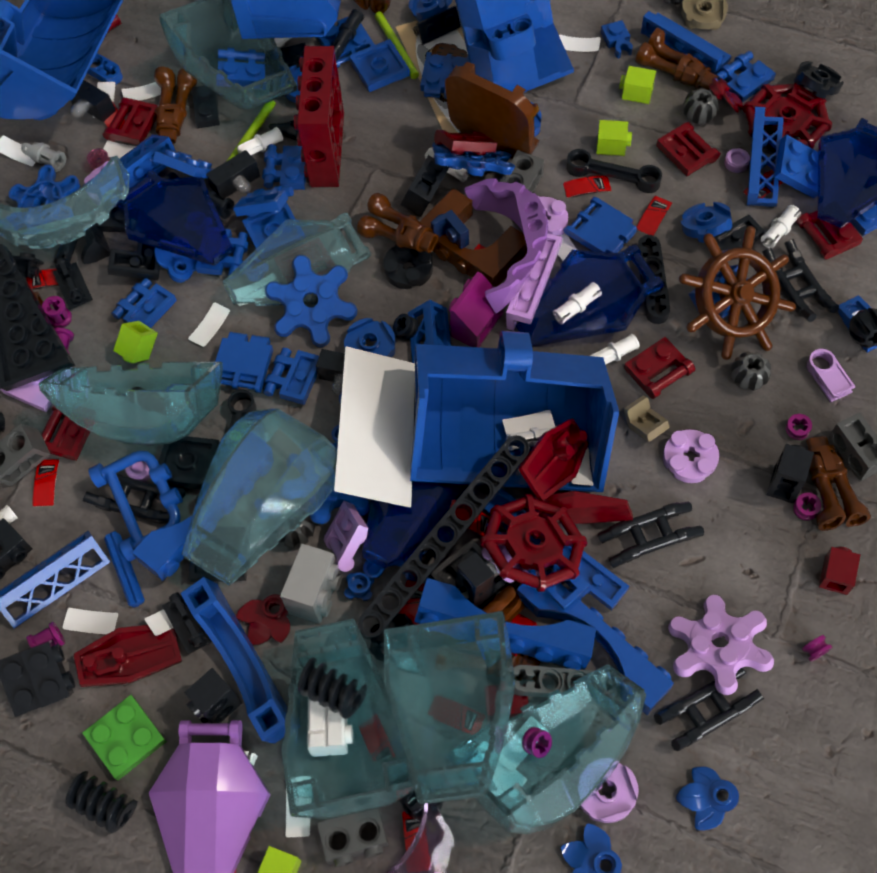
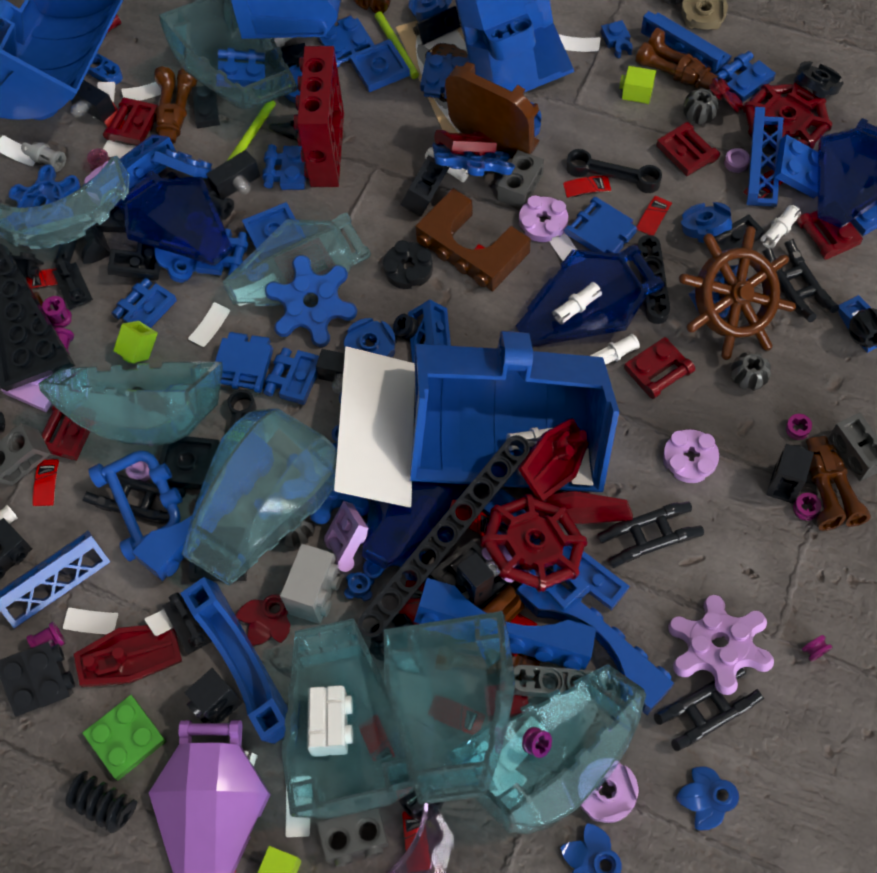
(124, 570): blue axle -> none
(261, 142): white axle -> none
(263, 201): blue plate -> none
(329, 690): black piece -> none
(347, 32): black pin -> none
(409, 233): reddish brown piece -> none
(453, 227): dark blue bracket -> none
(472, 314): magenta slope -> none
(525, 303): lavender fence -> none
(529, 214): medium lavender windscreen -> none
(541, 420): white sticker -> none
(613, 137): lime brick -> none
(645, 420): dark tan bracket -> none
(832, 381): lavender piece -> none
(839, 570): dark red brick -> none

